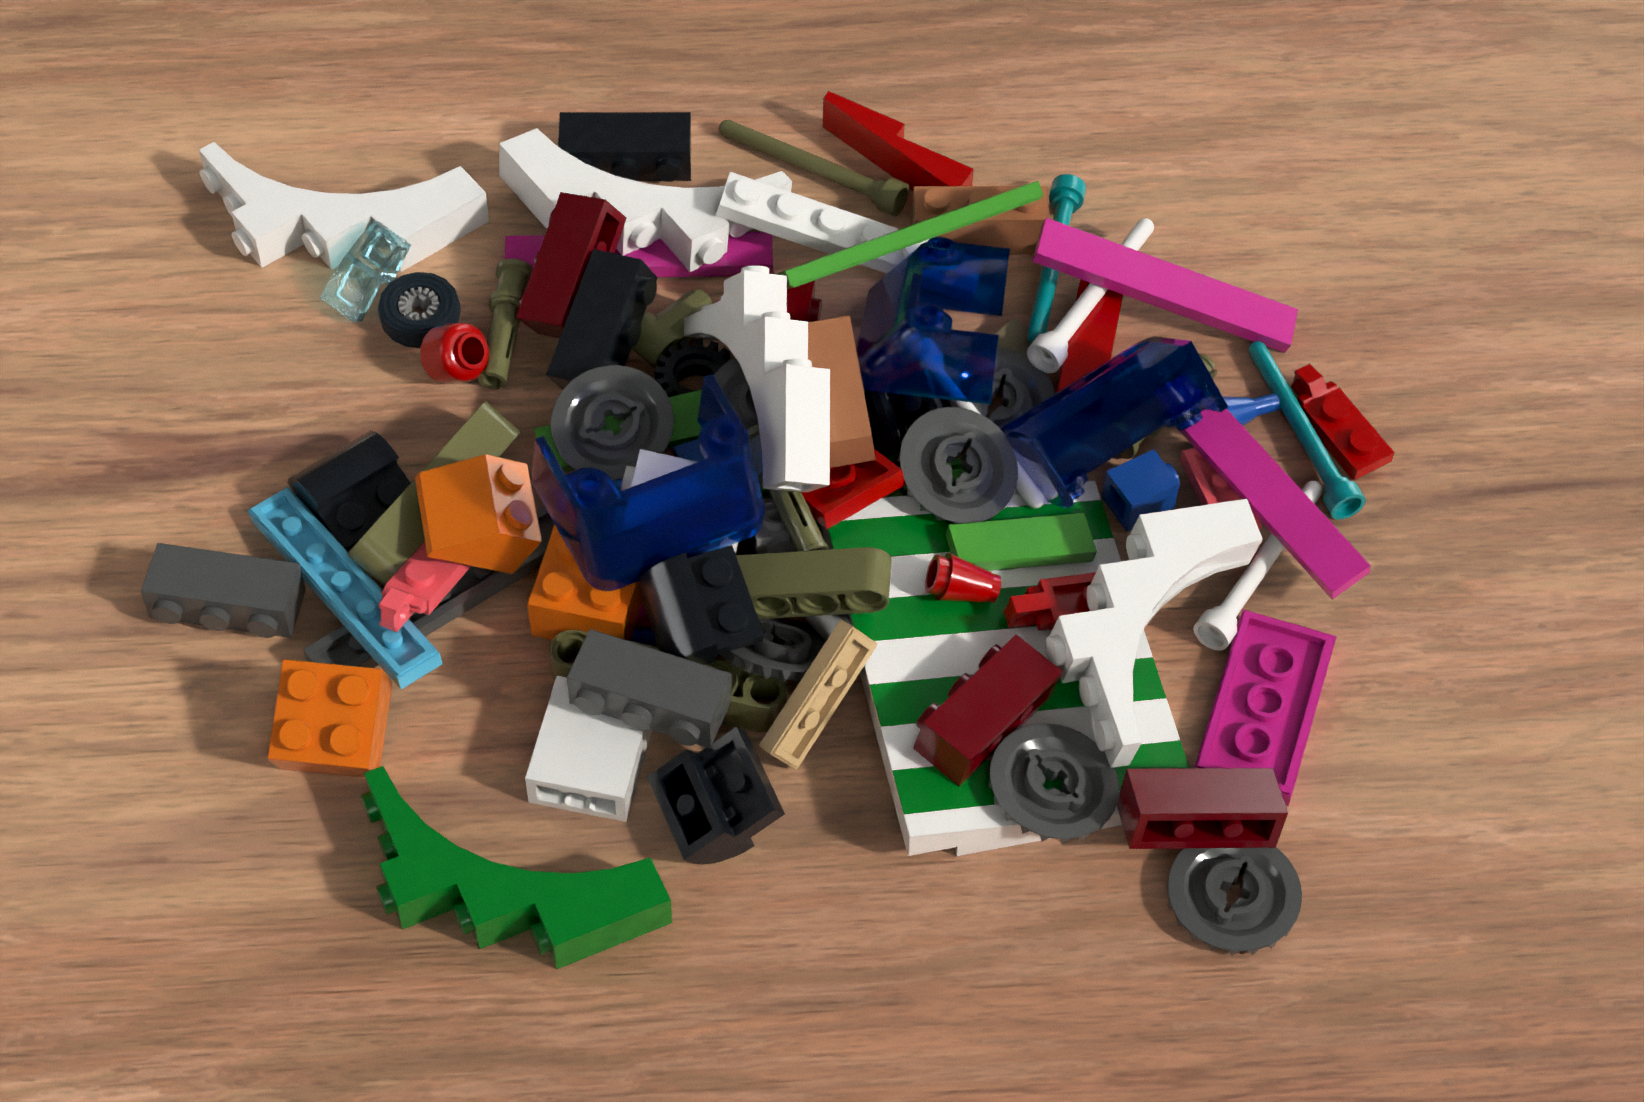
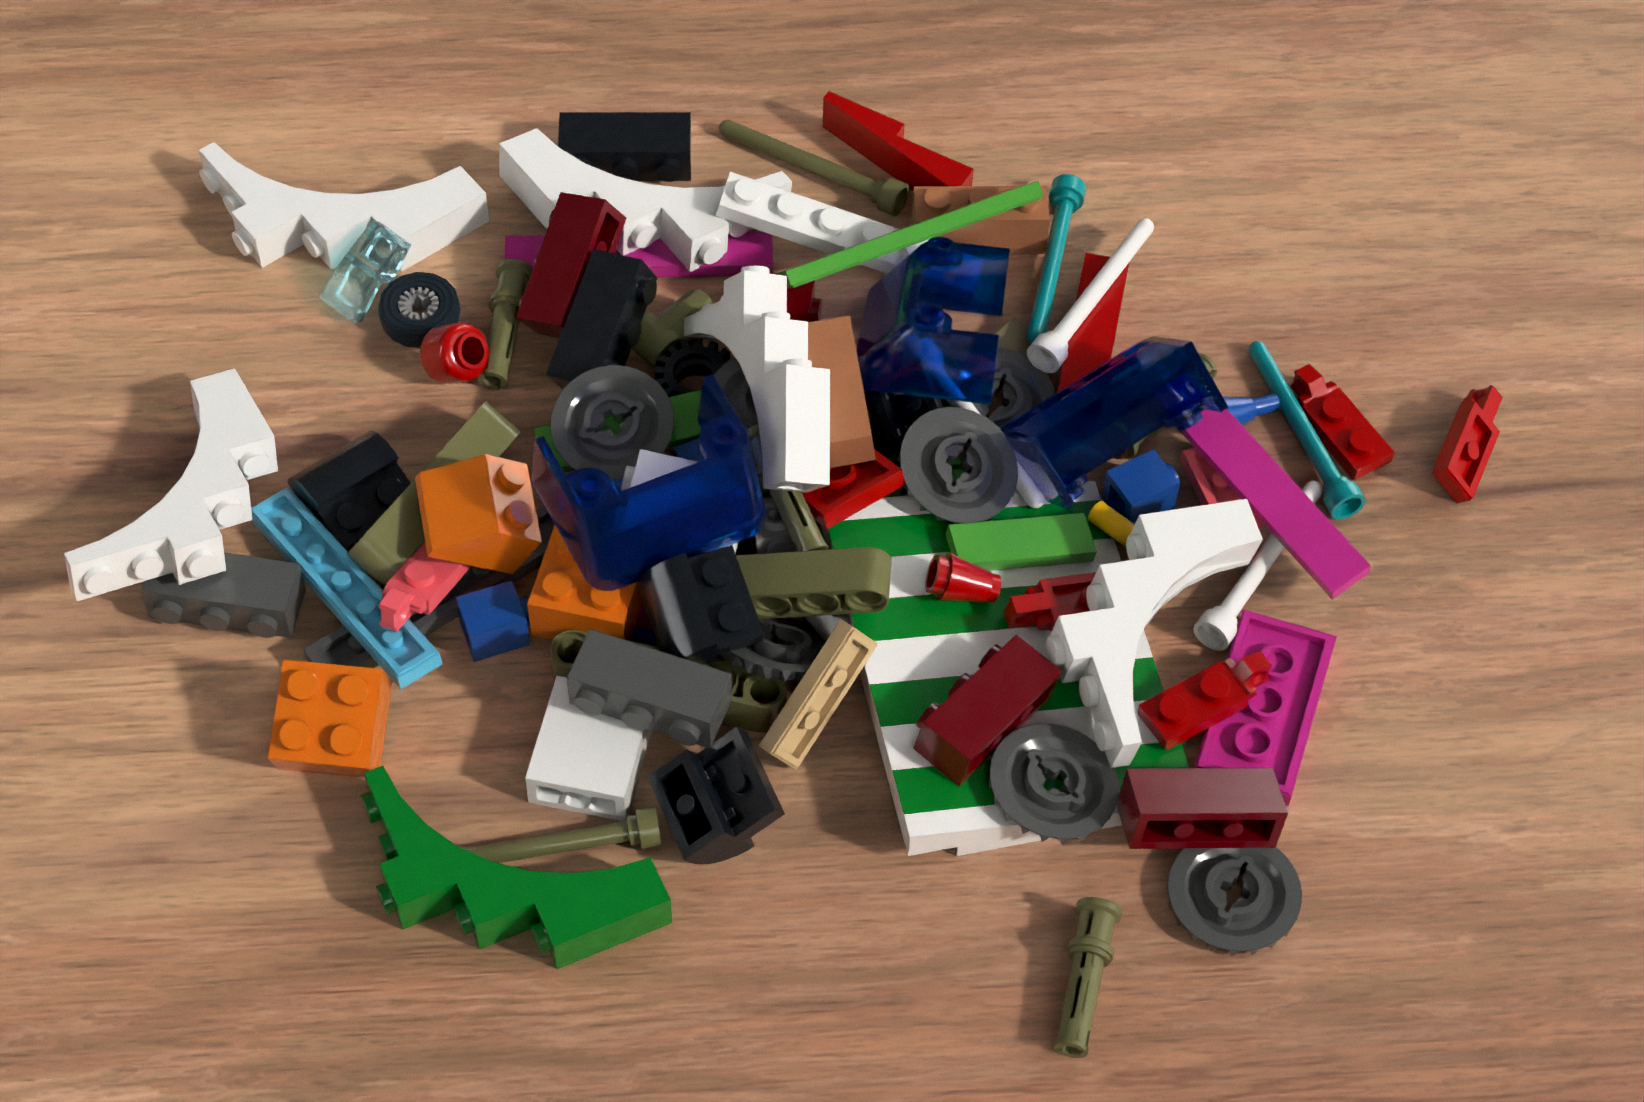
(213, 494): none -> white arch
(493, 620): none -> blue brick
(638, 829): none -> olive piece
(1089, 955): none -> olive pin
(1111, 522): none -> yellow arm
(1165, 285): dark pink tile -> none
(1204, 699): none -> red hinge
(1468, 444): none -> red hinge

